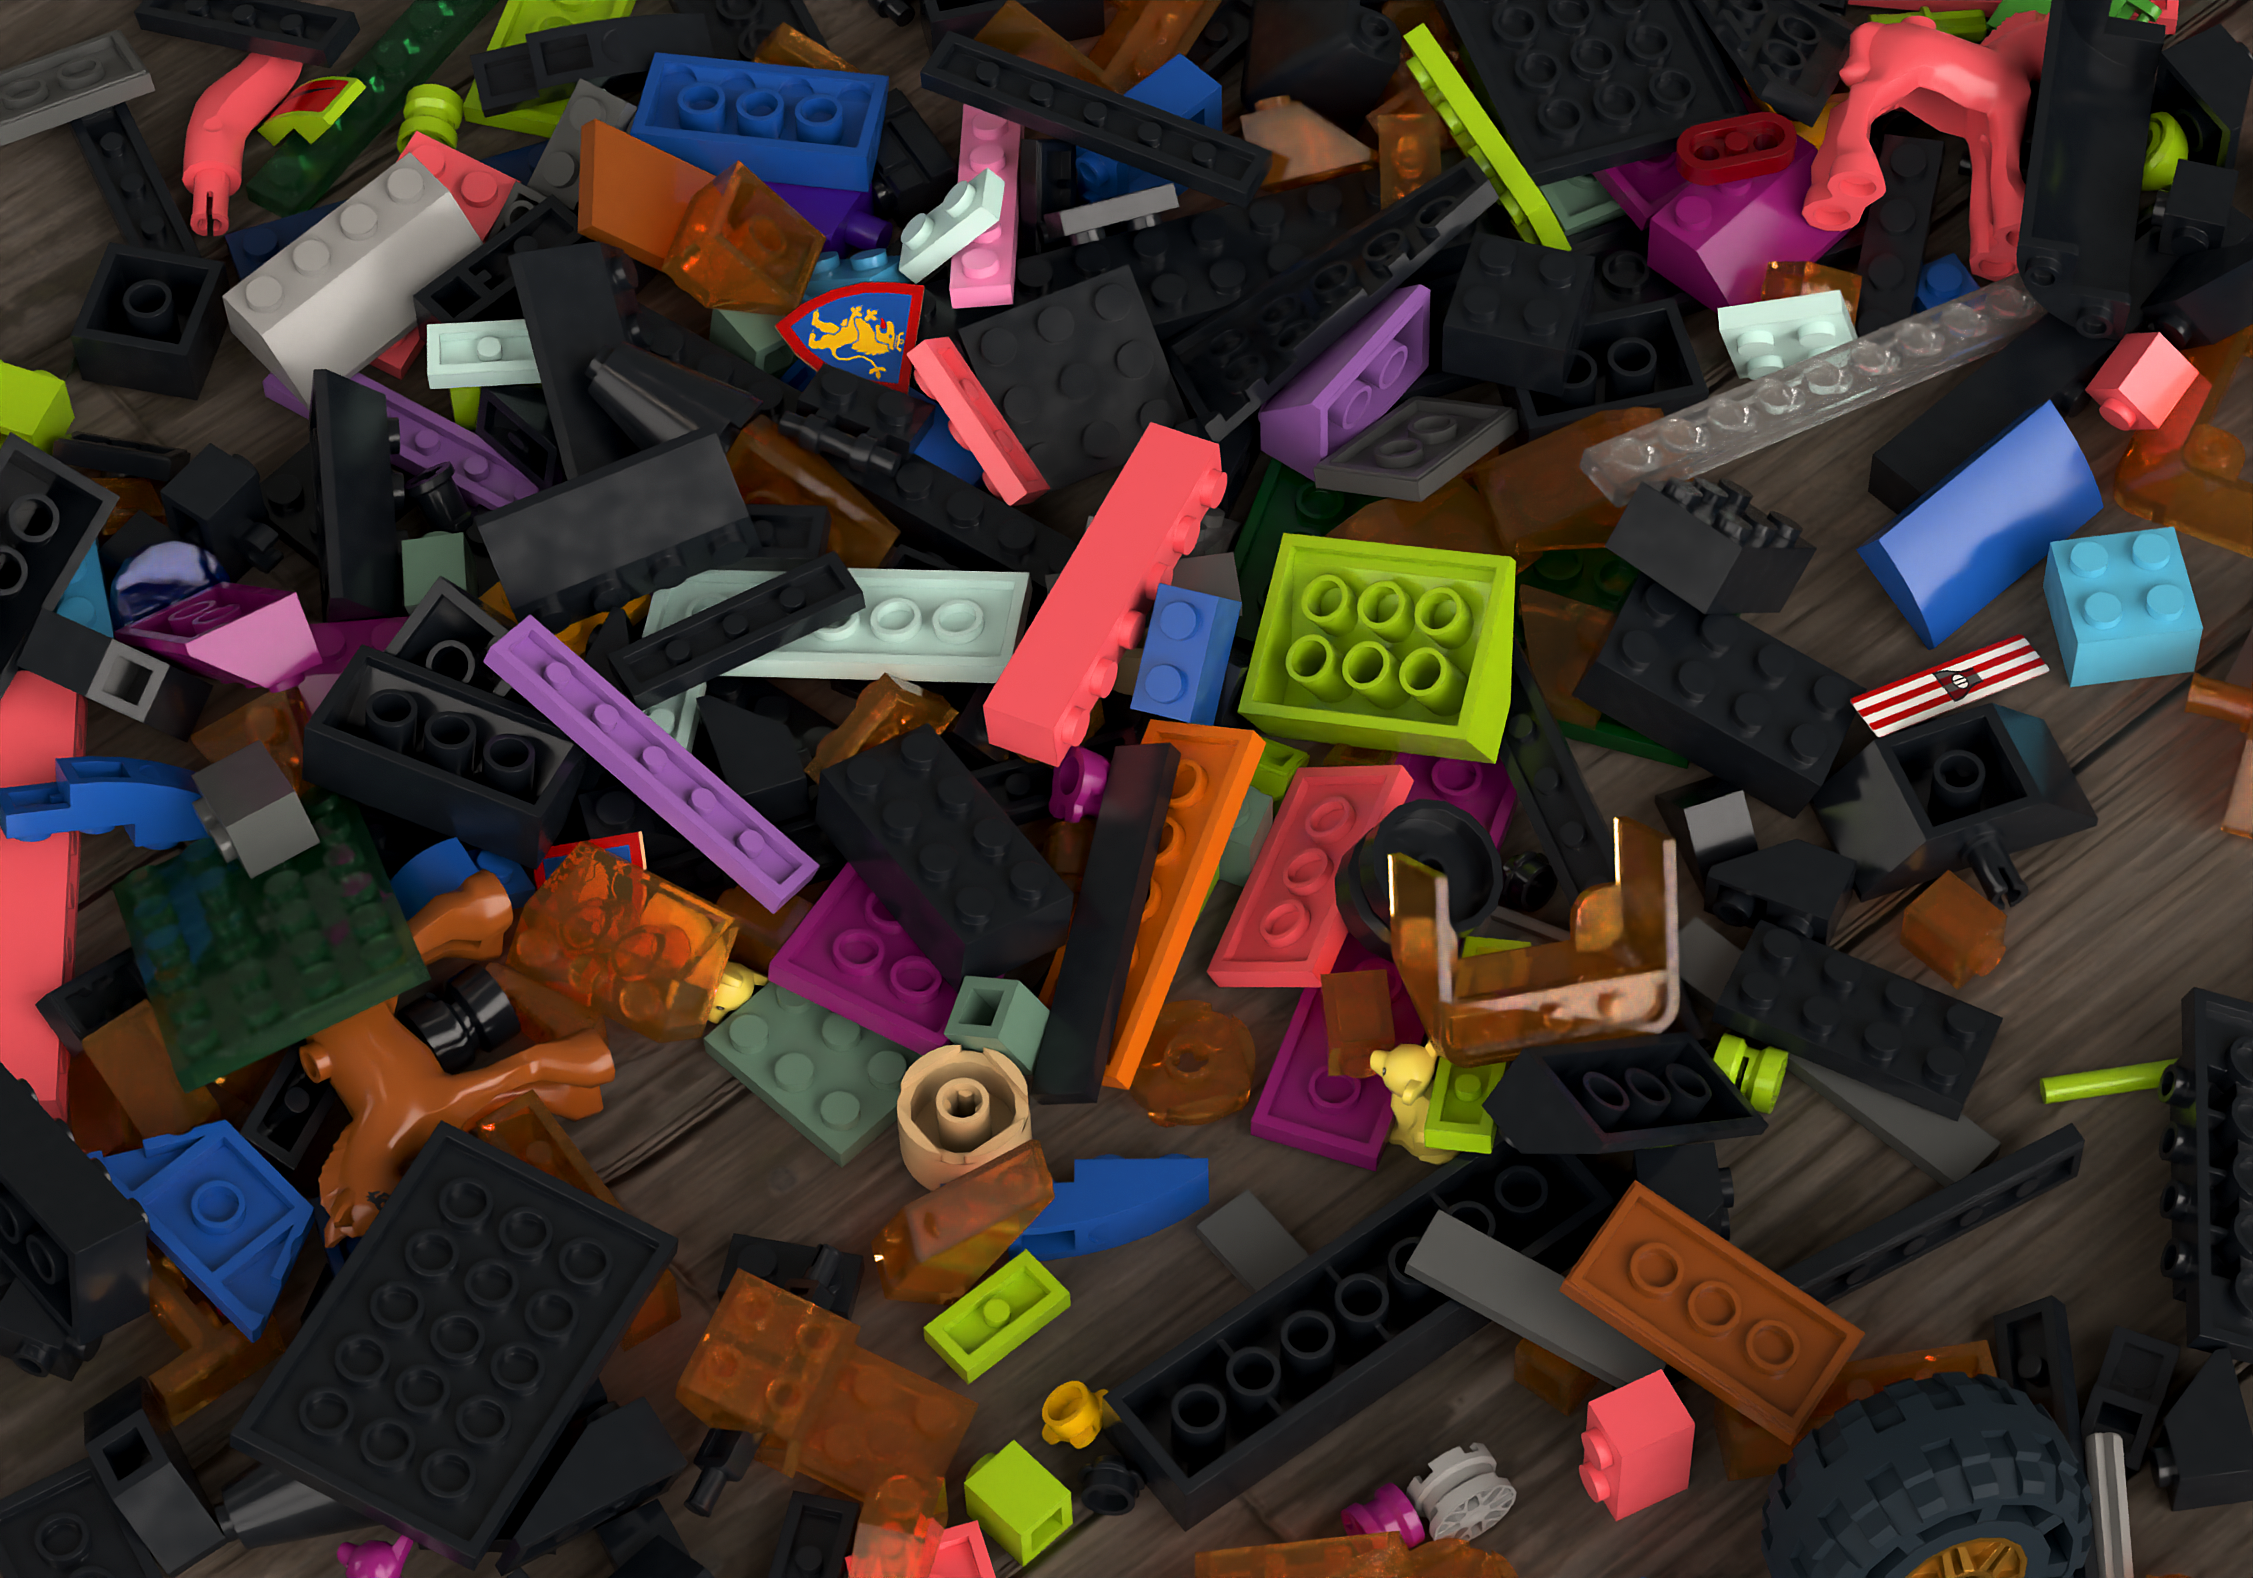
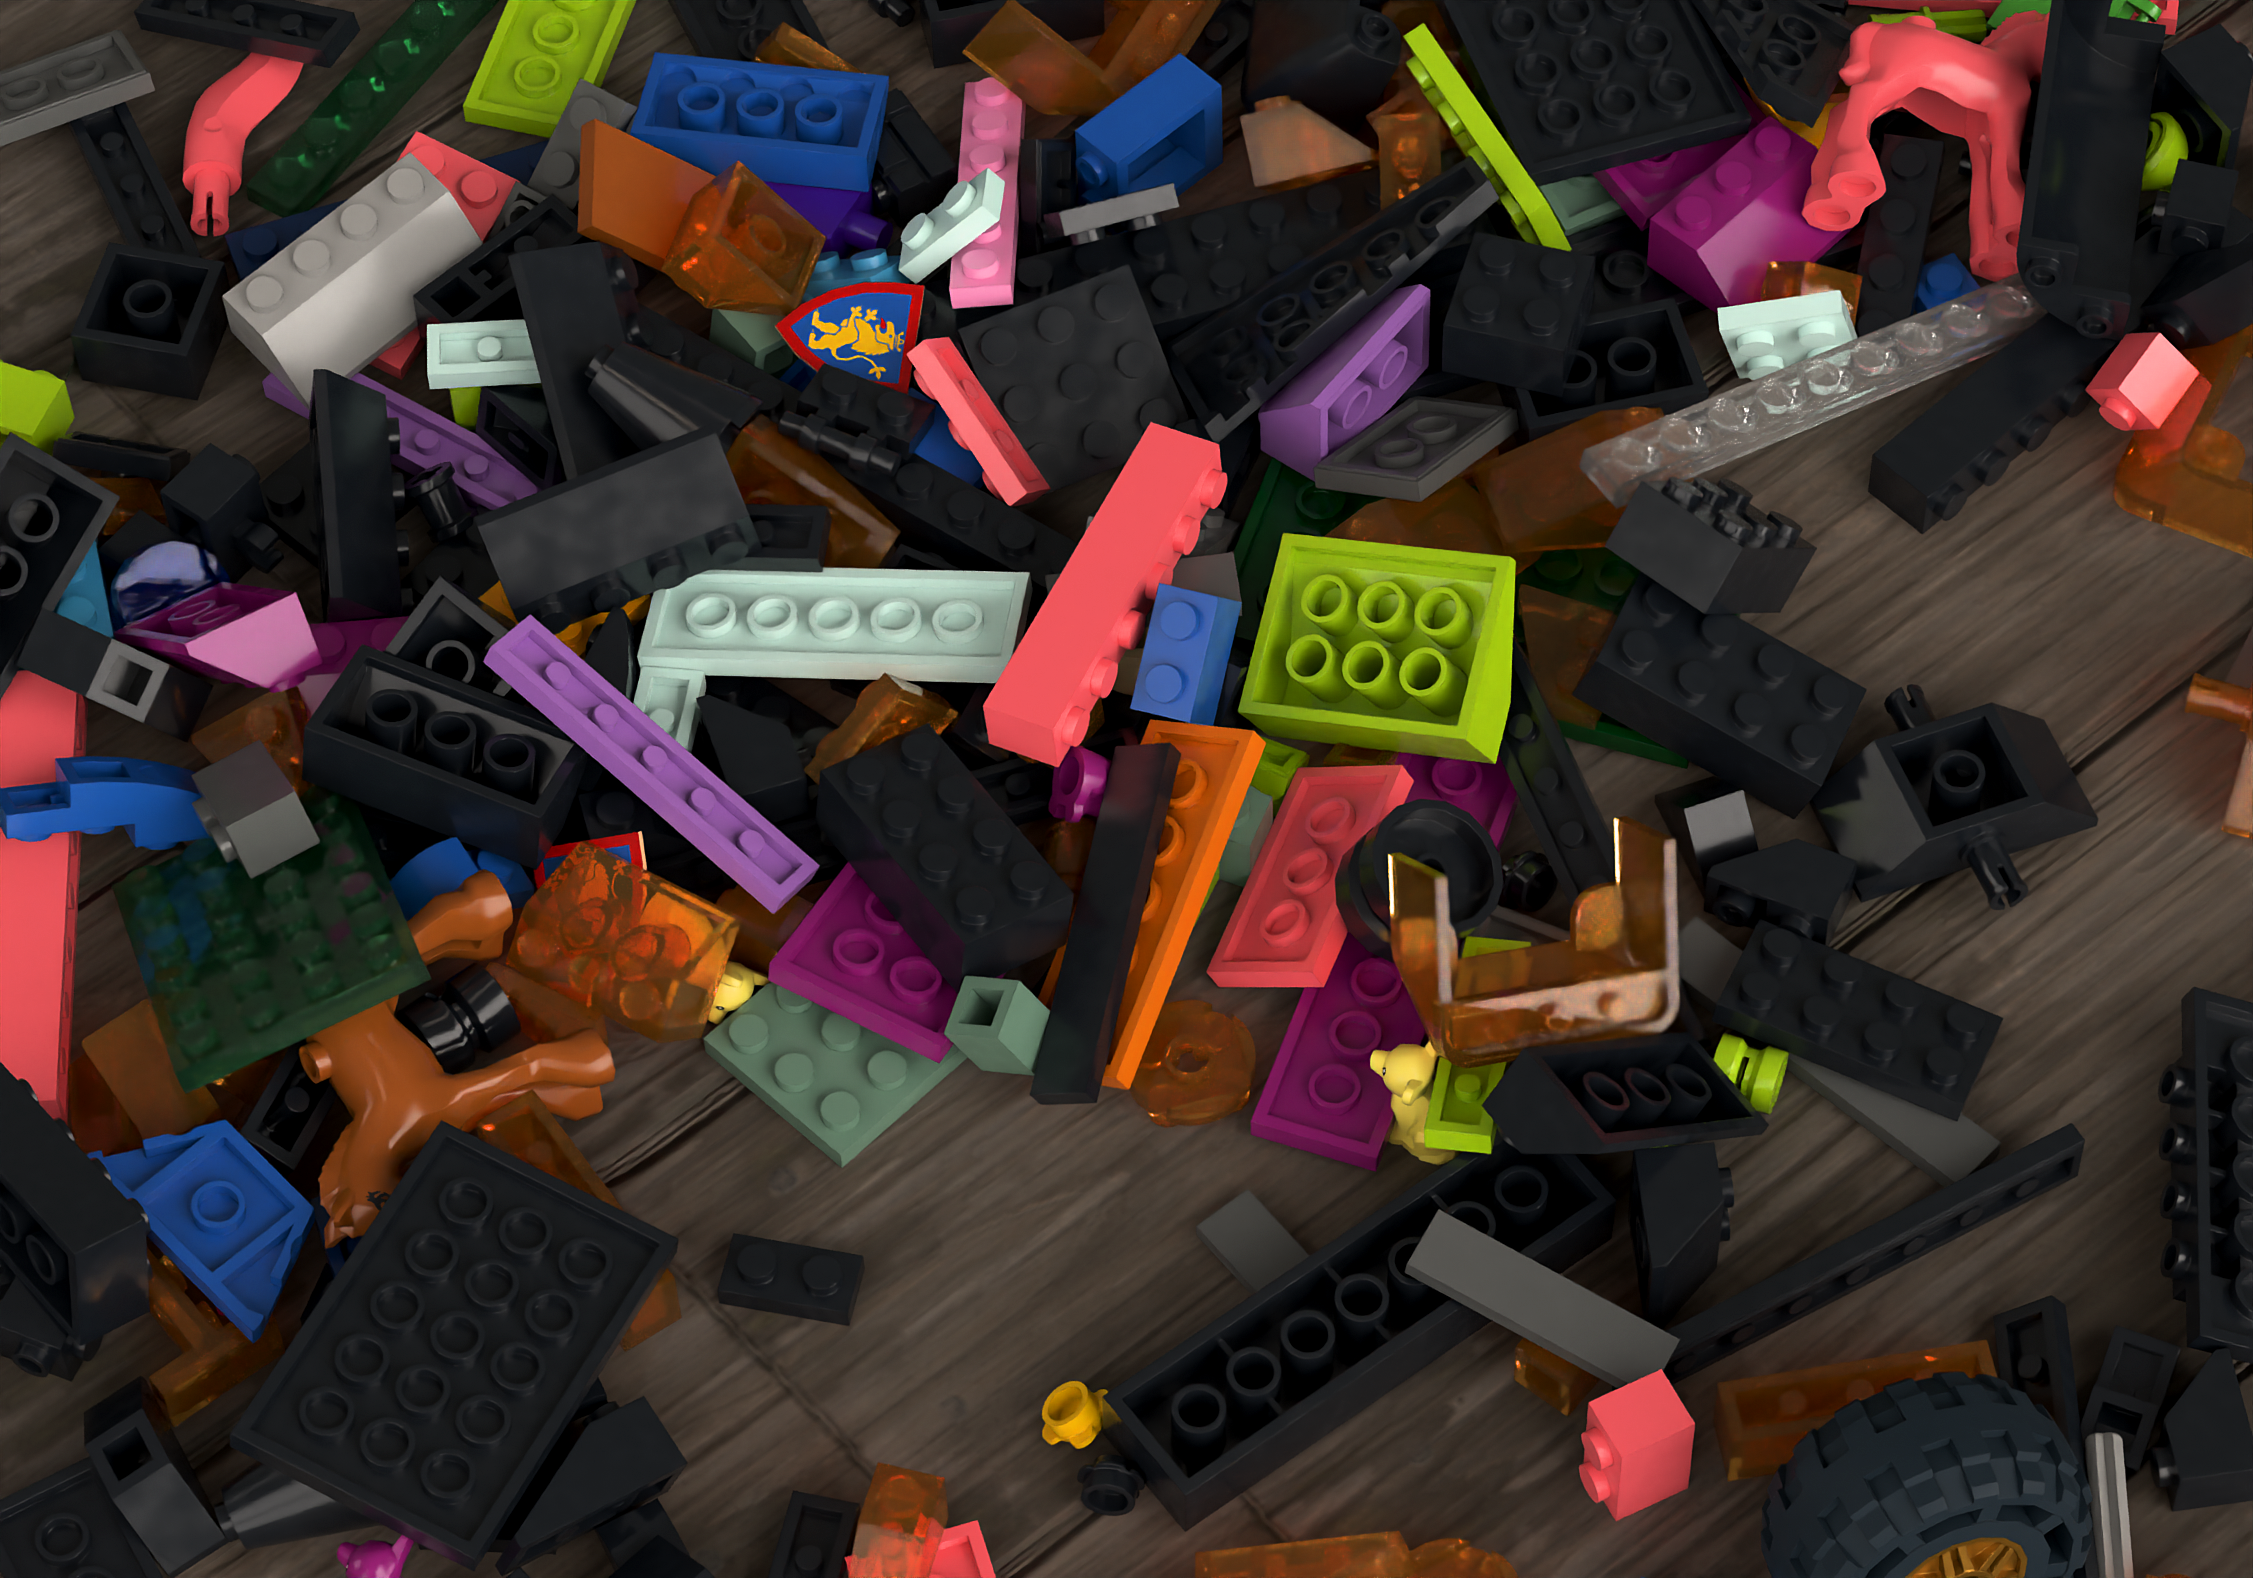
(93, 999): black plate -> none
(311, 108): lime slope -> none
(433, 112): lime wheel -> none
(436, 556): sand green brick -> none
(603, 52): black slope -> none
(736, 631): black plate -> none
(798, 1394): clear orange piece -> none
(960, 1112): tan brick -> none
(960, 1229): clear orange slope -> none
(997, 1316): lime plate -> none
(1017, 1502): lime brick -> none
(1097, 119): black plate -> none
(1115, 1204): blue slope -> none
(1355, 1020): clear orange brick -> none
(1385, 1513): magenta wheel -> none
(1461, 1494): light grey wheel -> none
(1712, 1312): dark orange tile -> none
(1730, 148): dark red plate -> none
(1949, 685): sticker -> none
(1954, 930): clear orange brick -> none
(1984, 524): slope -> none
(2102, 1081): lime bar -> none
(2122, 606): medium azure brick -> none

